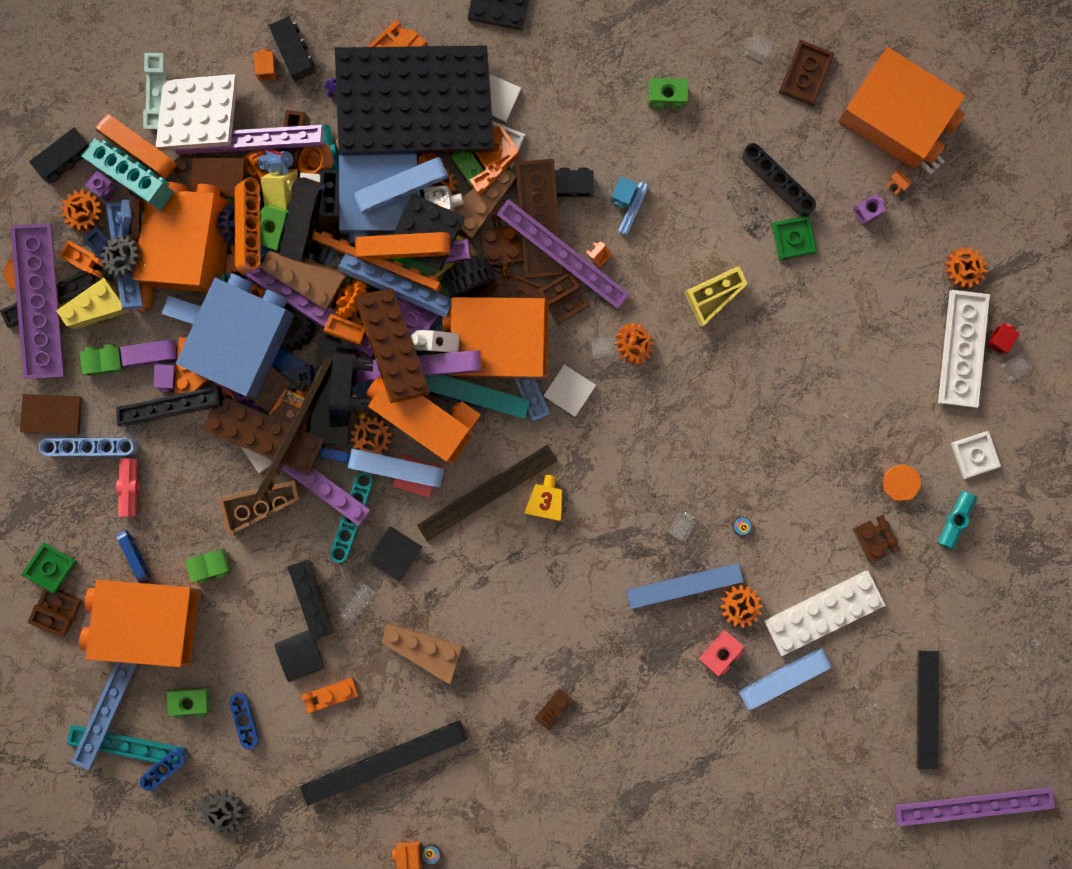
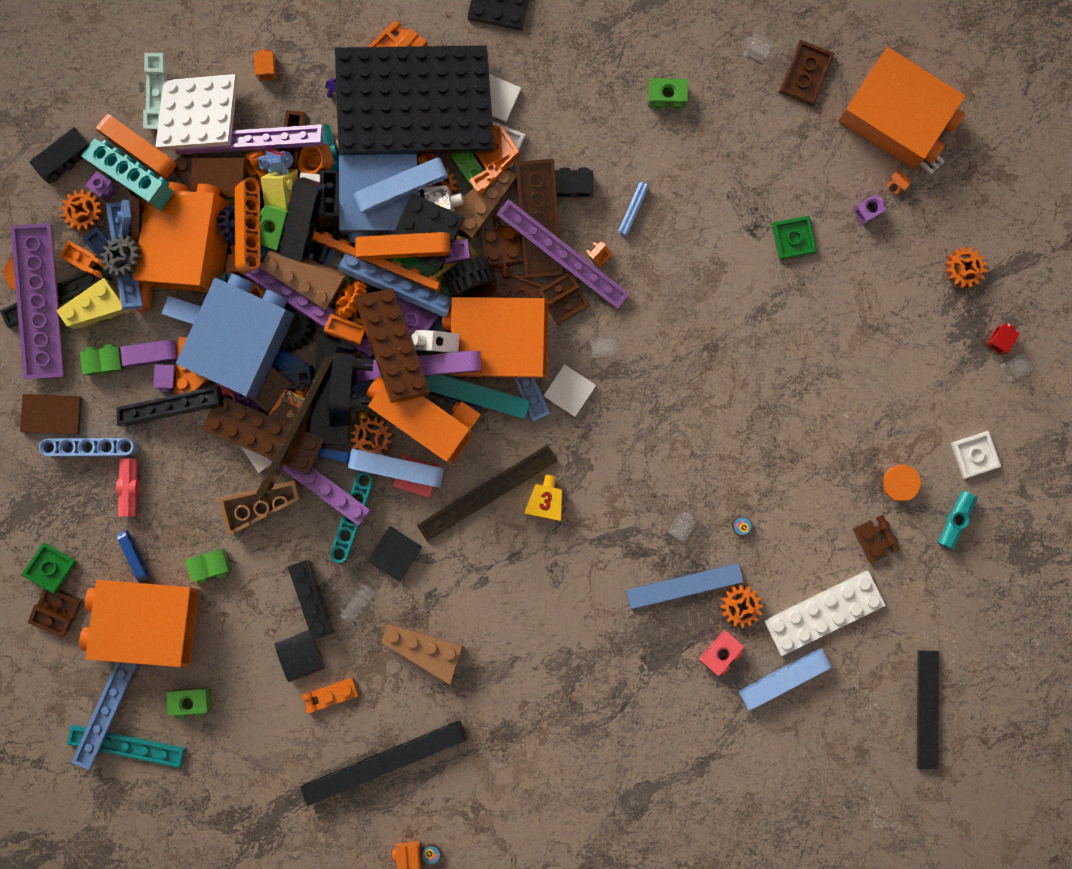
(166, 761): blue beam -> none
(217, 815): dark grey gear -> none
(252, 733): blue beam -> none
(292, 48): black brick -> none
(554, 709): reddish brown plate -> none
(623, 193): dark azure brick -> none
(627, 336): orange gear -> none
(714, 293): light yellow wedge -> none
(776, 170): black beam -> none
(963, 349): white plate -> none
(974, 806): medium lavender plate -> none

